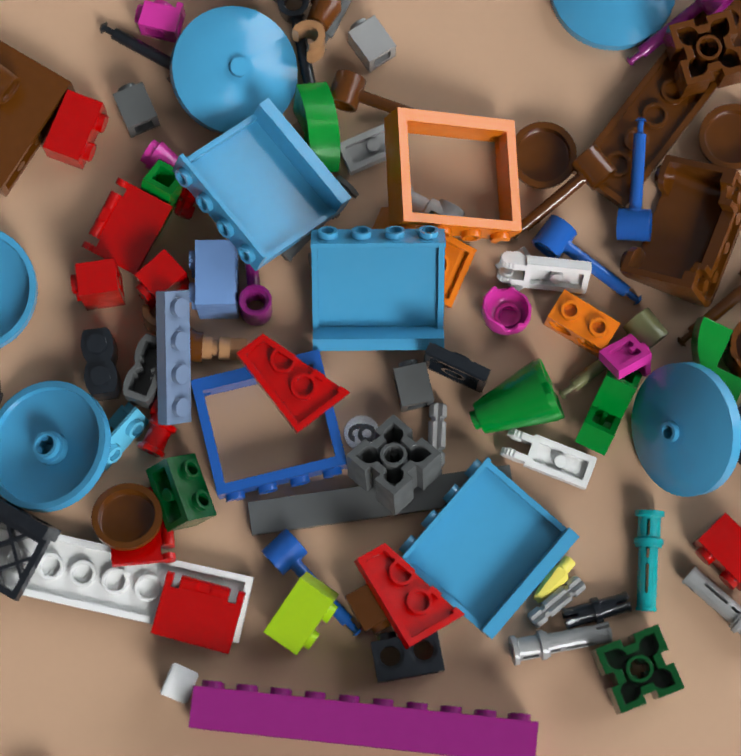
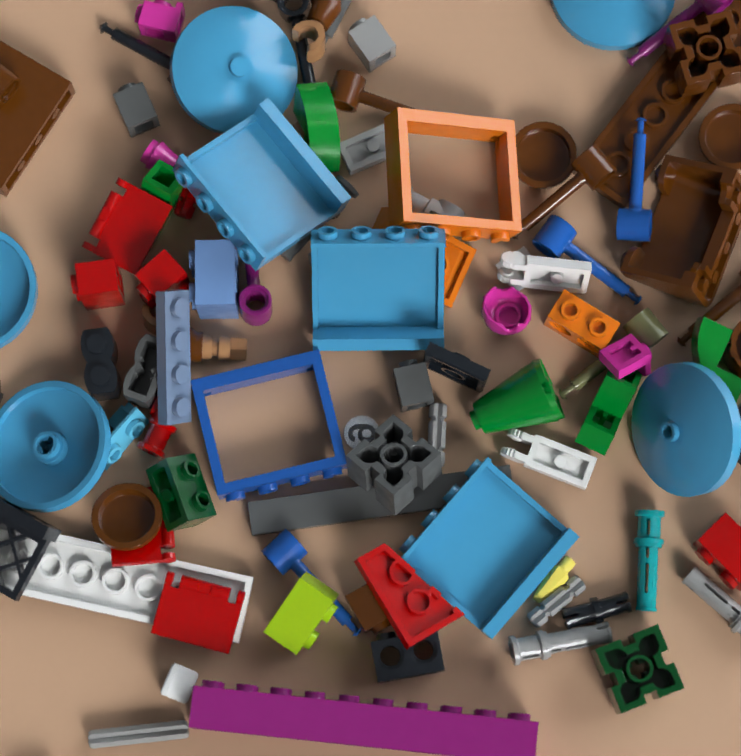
(76, 129): red brick -> none
(138, 734): none -> light grey axle
(290, 384): red wing -> none

